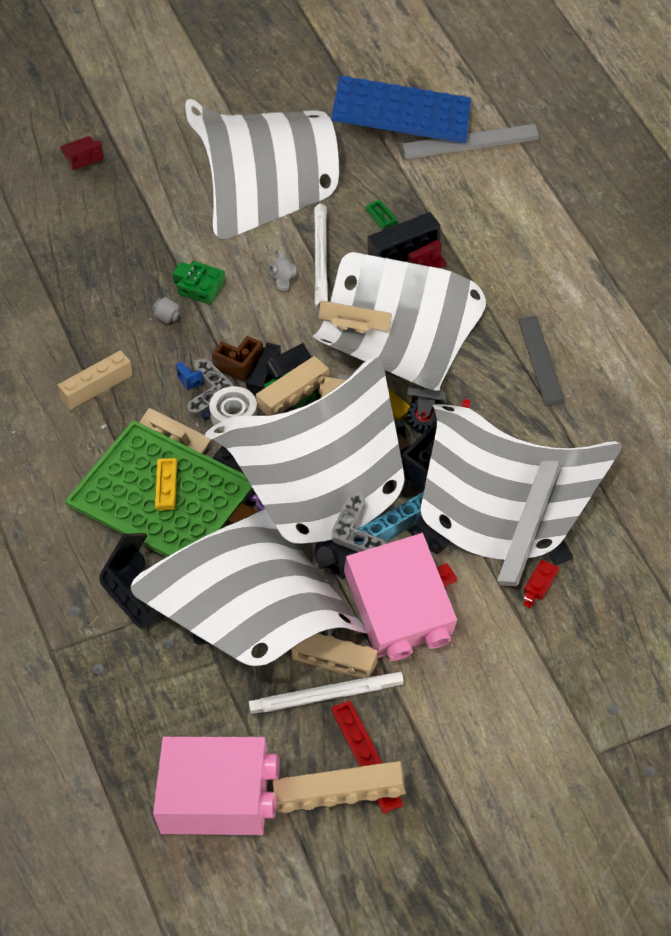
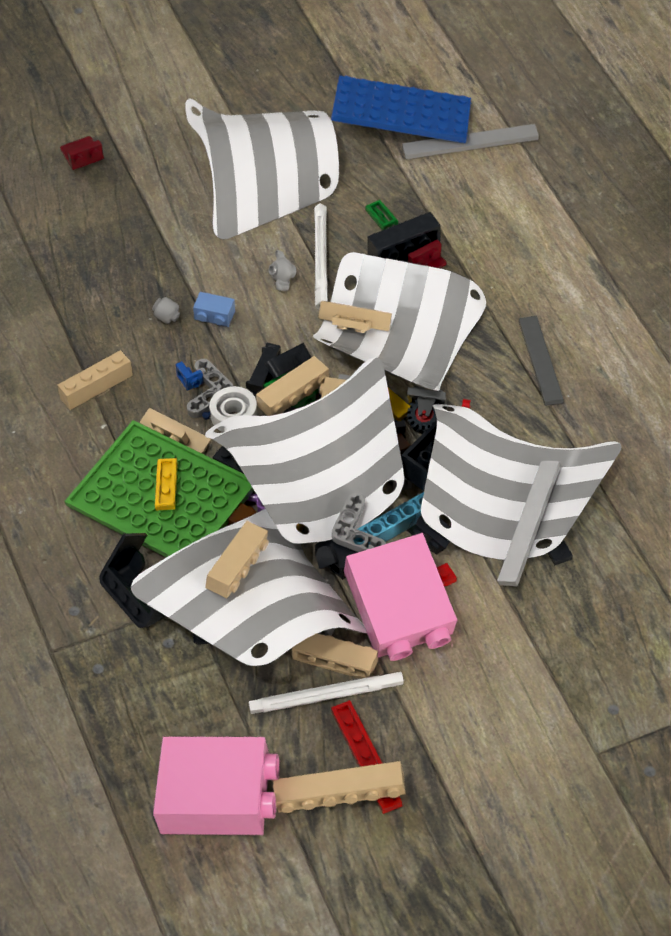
(198, 281): green piece -> none
(214, 309): none -> medium blue brick
(237, 559): none -> tan brick
(238, 361): reddish brown brick -> none
(539, 582): red plate -> none

